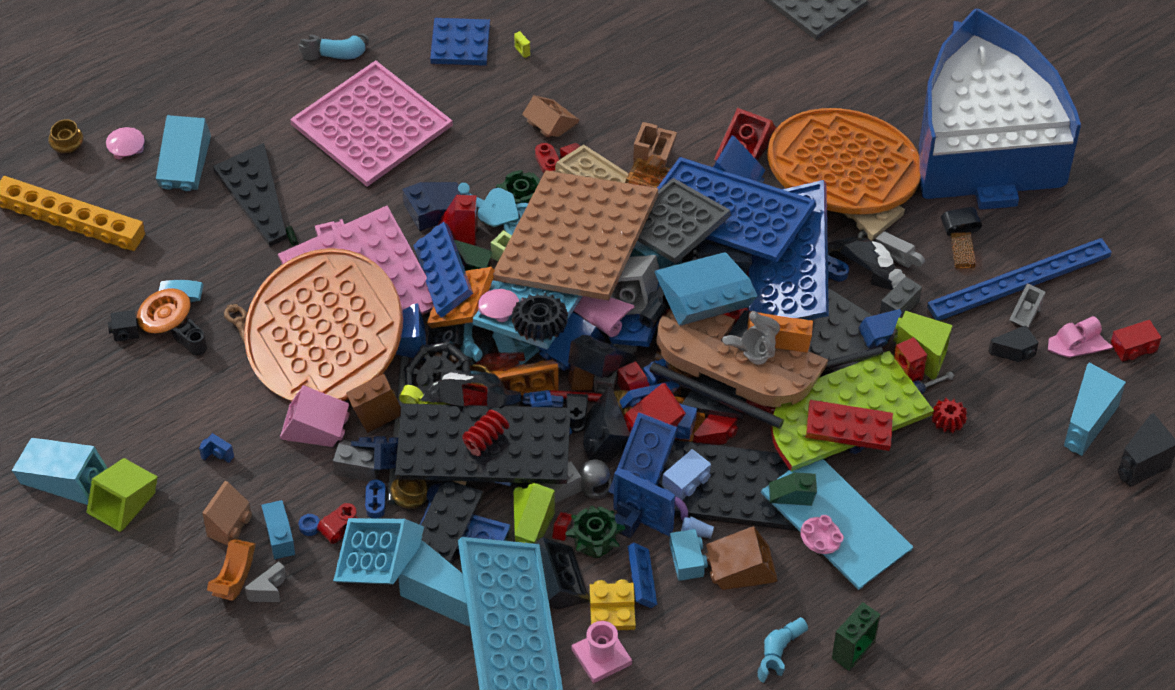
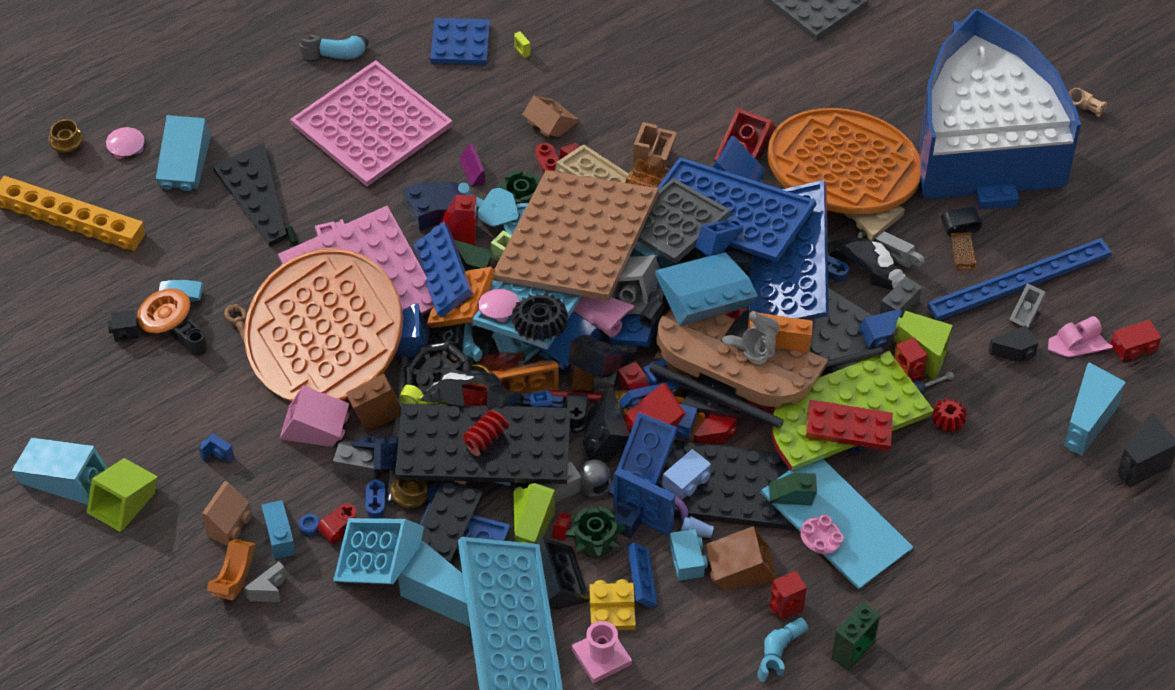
(472, 166): none -> magenta slope
(716, 237): none -> blue slope
(787, 595): none -> red brick
(1087, 101): none -> light nougat connector

